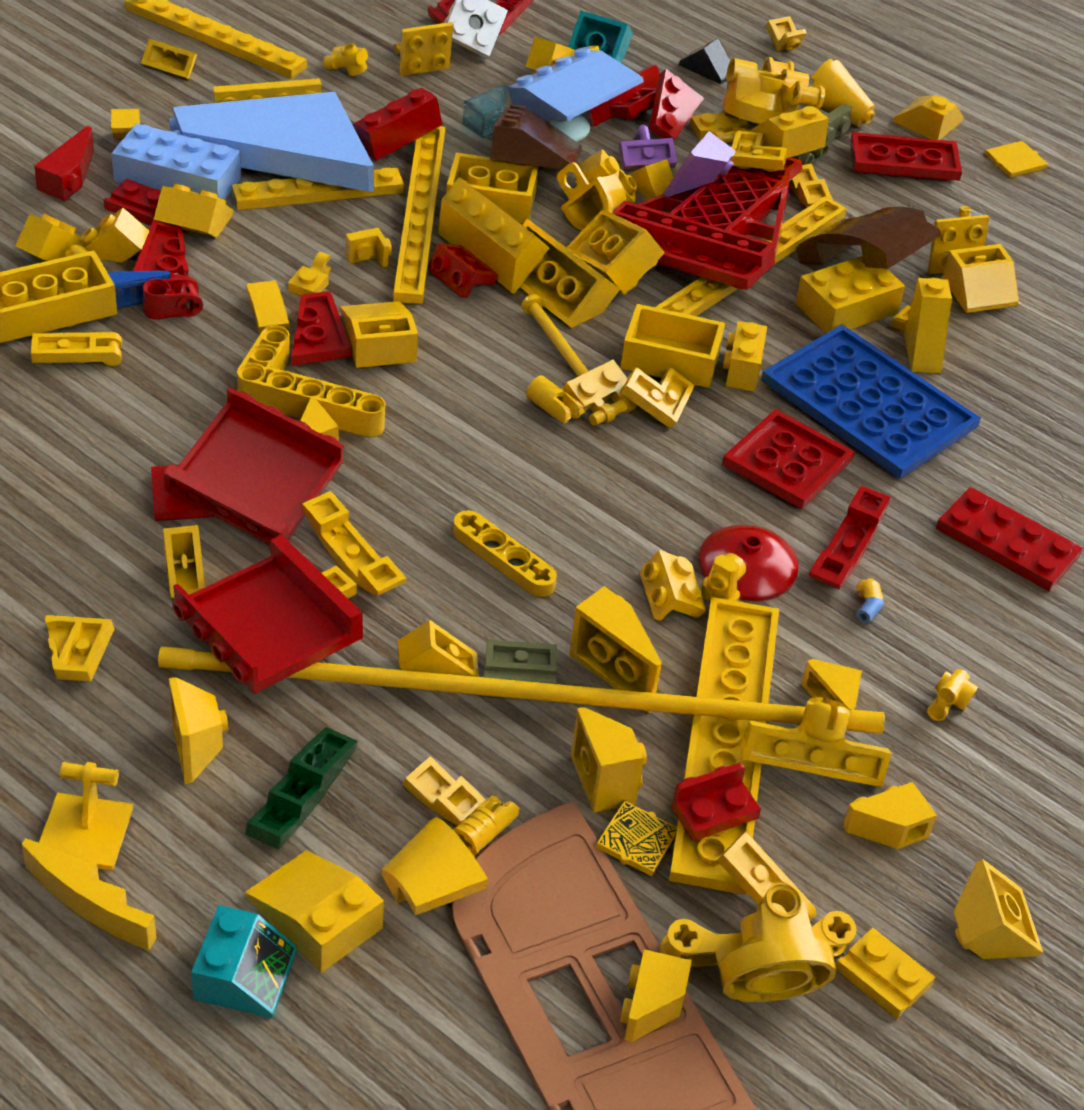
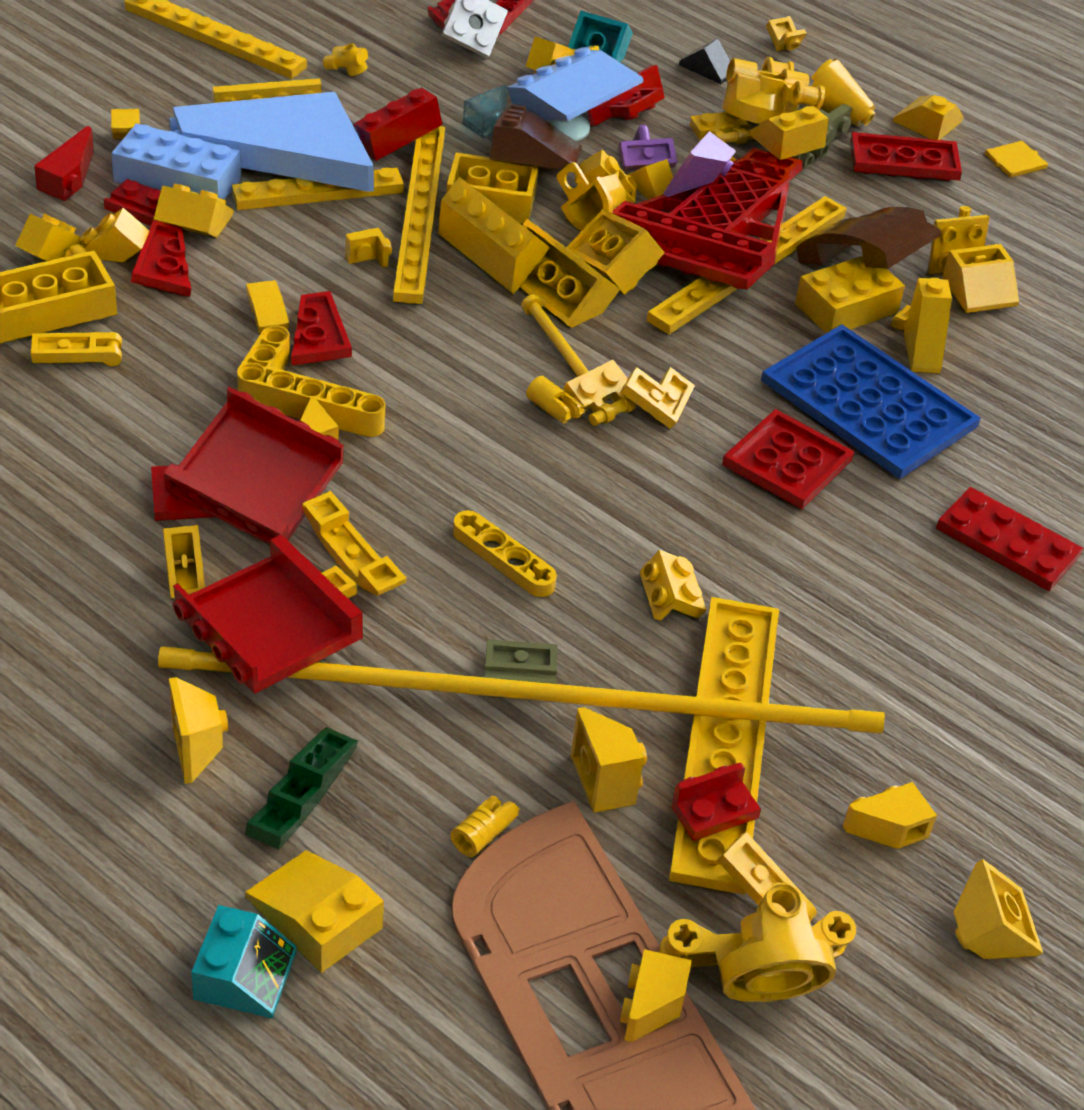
(77, 645): yellow wing -> none
(79, 888): yellow slope -> none
(84, 823): yellow plate -> none
(127, 279): blue slope -> none
(169, 58): yellow slope -> none
(169, 297): red piece -> none
(311, 279): yellow plate -> none
(380, 333): yellow slope -> none
(425, 49): yellow plate -> none
(433, 869): yellow slope -> none
(436, 651): yellow slope -> none
(442, 793): yellow slope -> none
(460, 269): red bracket -> none
(614, 643): yellow slope -> none
(637, 838): yellow piece -> none
(672, 105): wing -> none
(673, 340): yellow piece -> none
(723, 578): yellow plate -> none
(746, 355): yellow brick -> none
(753, 155): yellow plate -> none
(767, 557): red dish -> none
(808, 186): yellow slope -> none
(817, 746): yellow plate -> none
(832, 682): yellow slope -> none
(851, 539): red slope -> none
(874, 601): arm -> none
(885, 973): yellow plate -> none
(952, 690): yellow plate -> none

